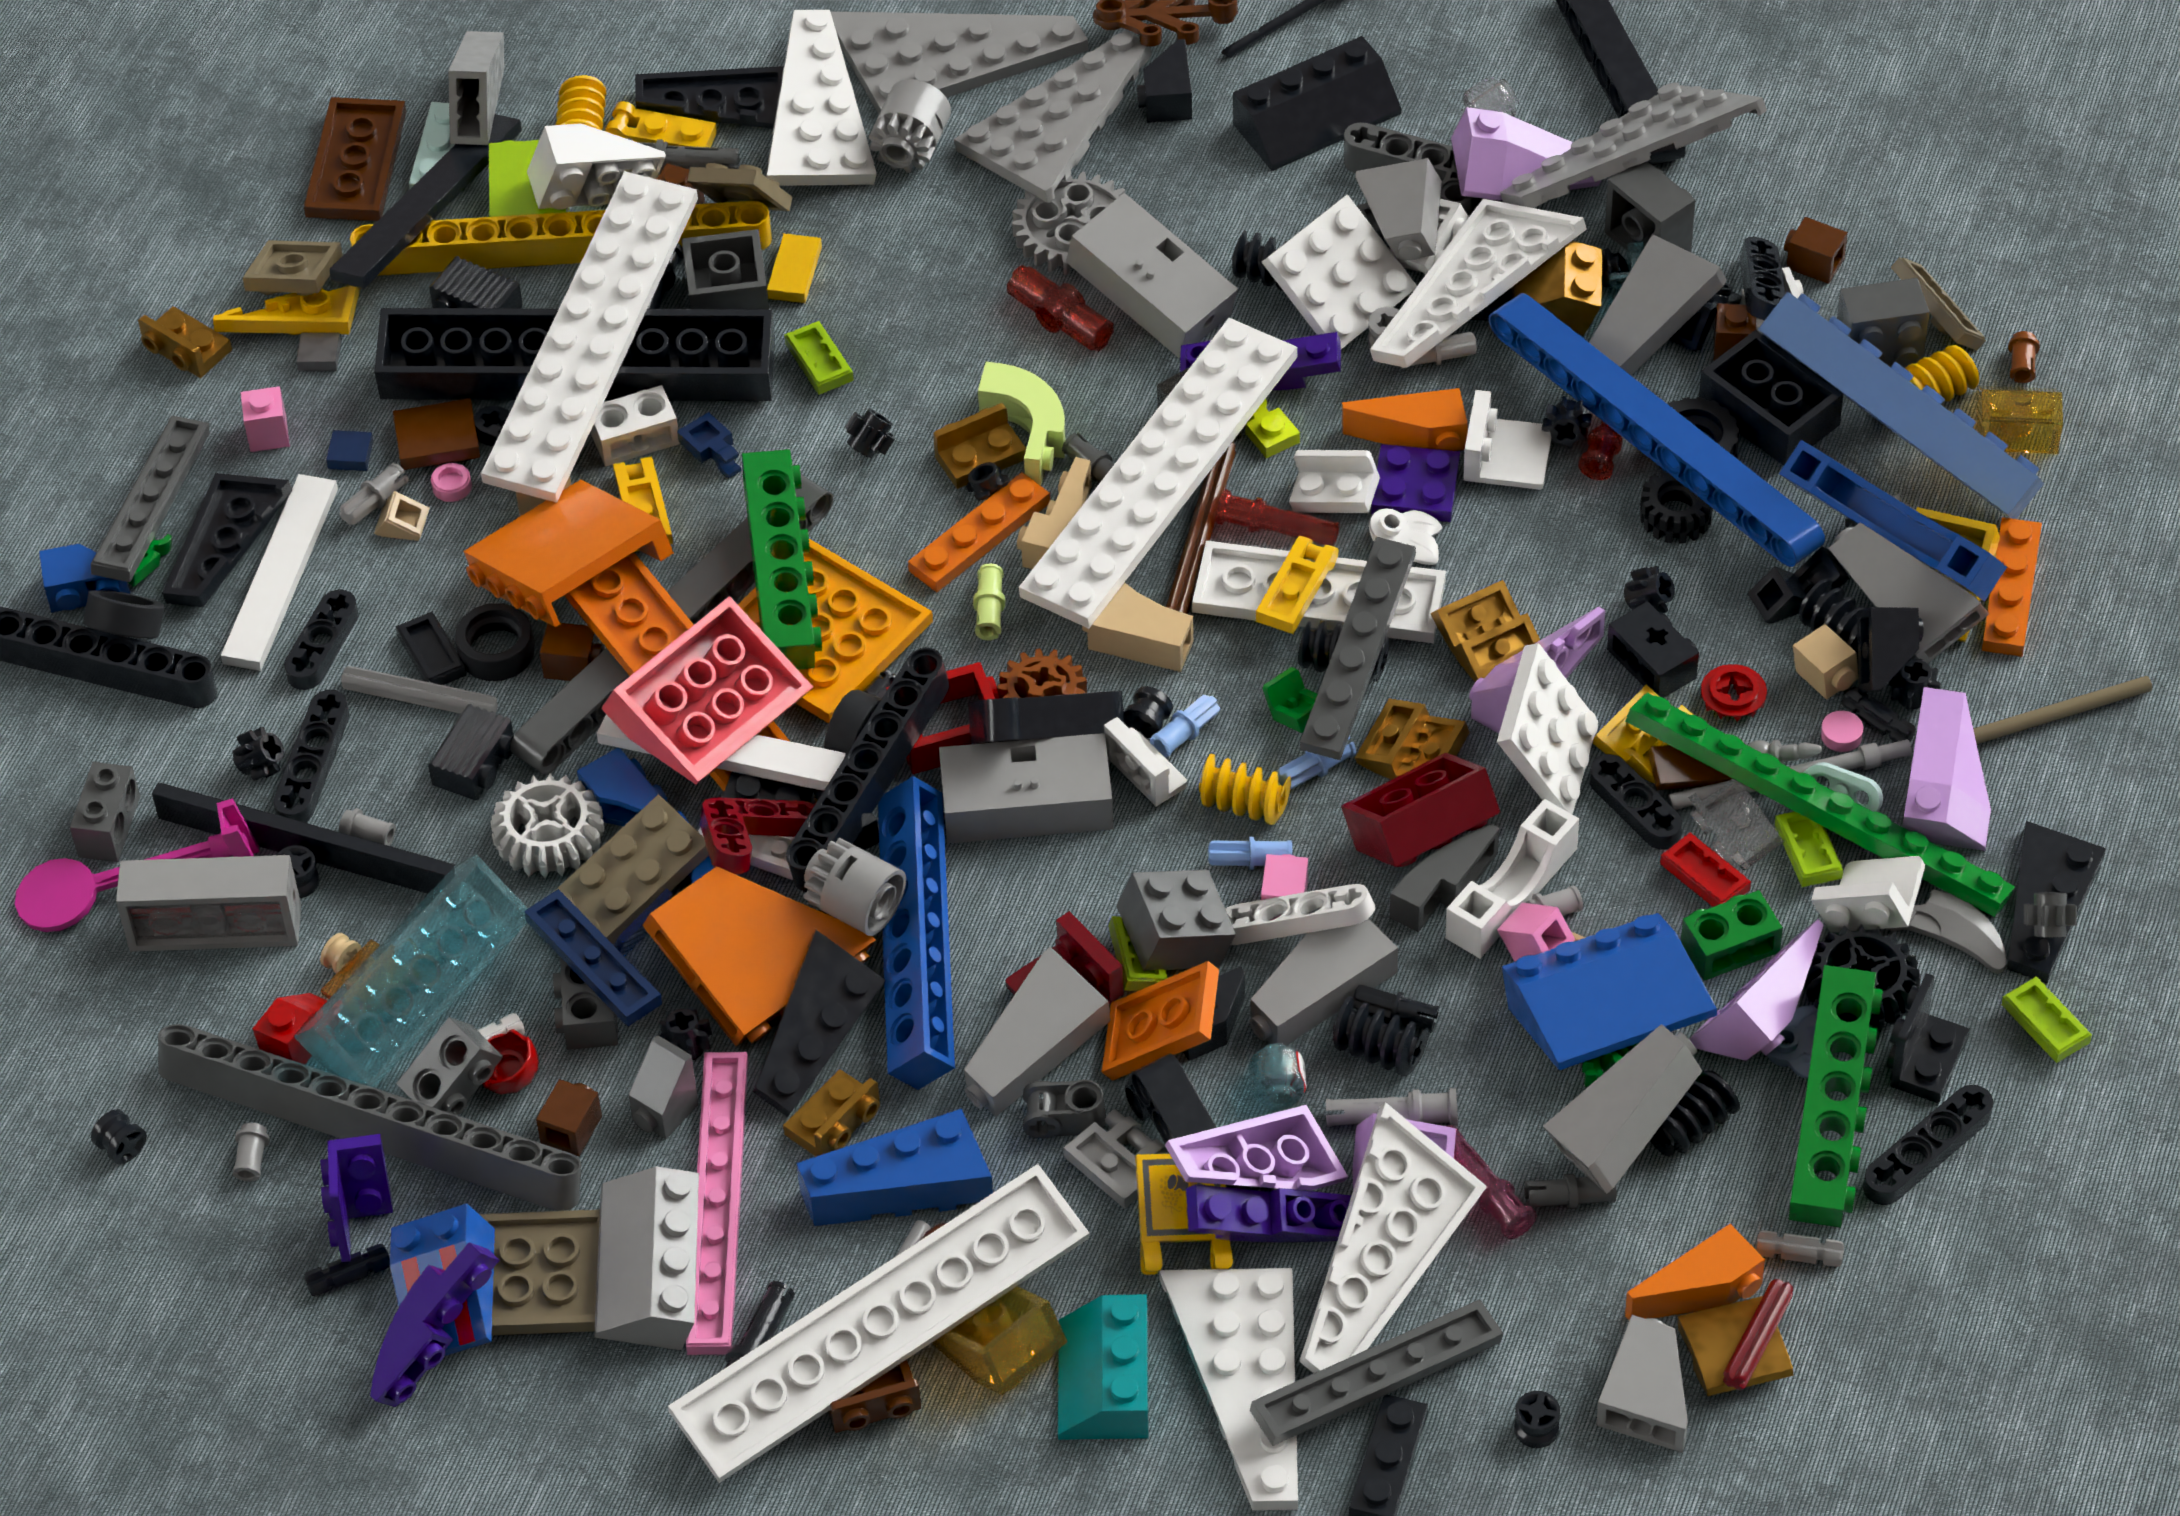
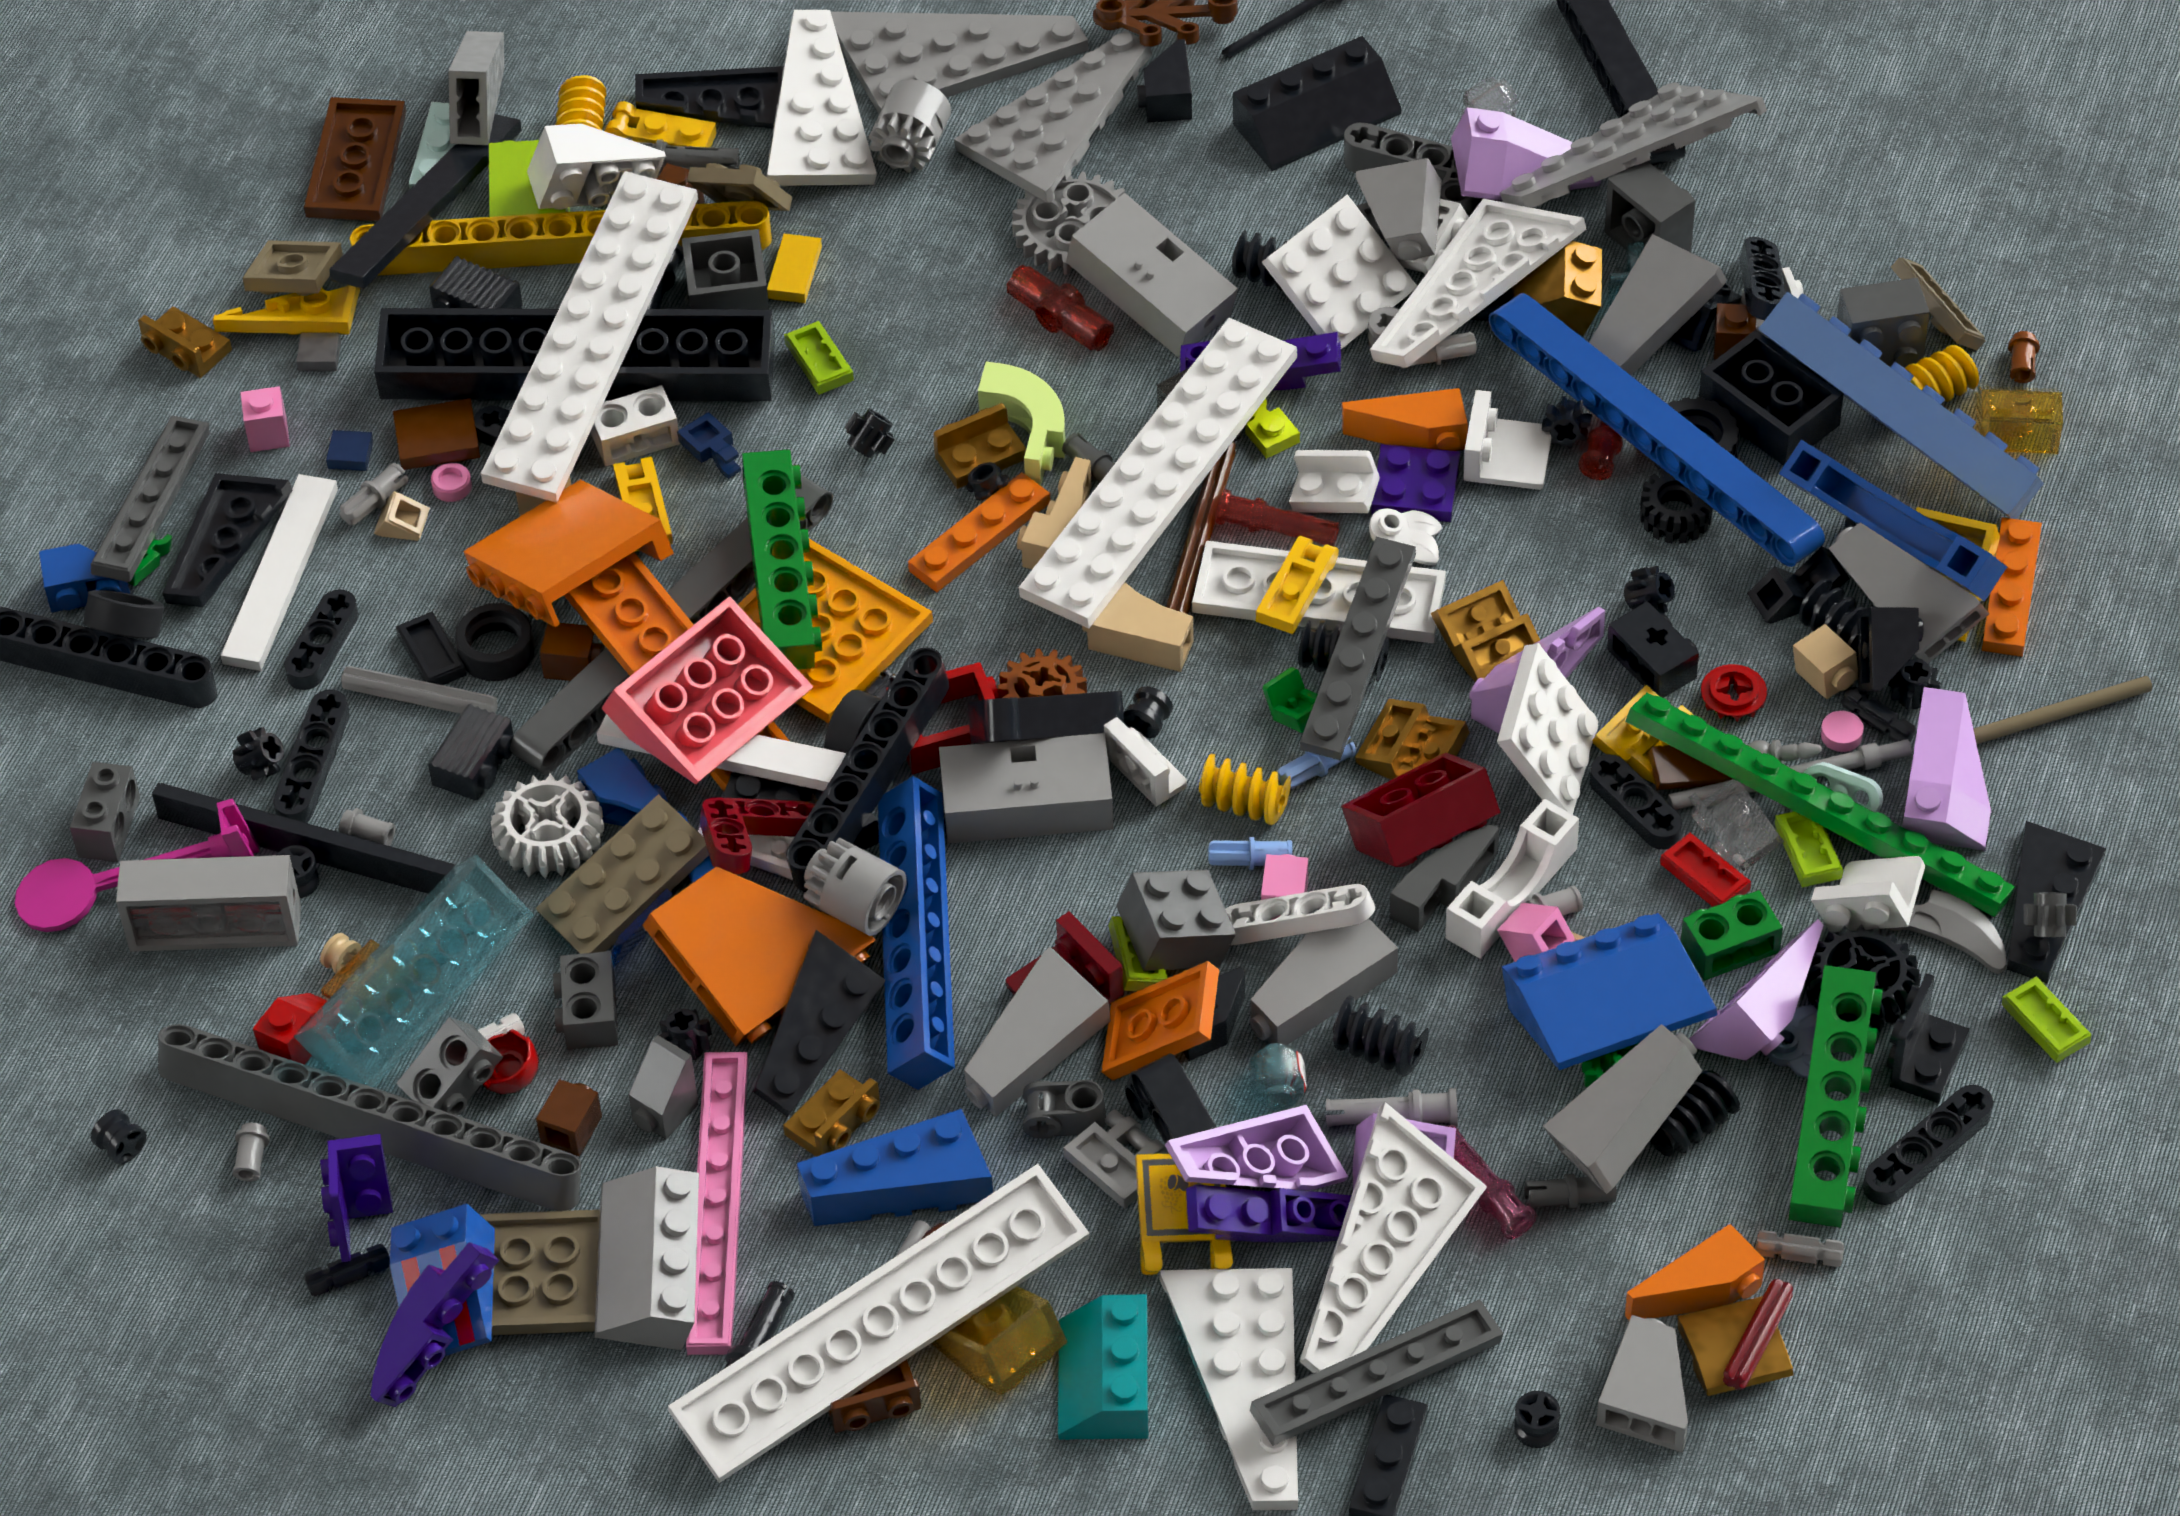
(593, 957): dark blue plate -> none
(989, 602): yellowish green pin -> none
(1185, 725): light blue axle -> none
(1394, 1004): black axle -> none
(1612, 264): black plate -> none
(1816, 249): reddish brown brick -> none

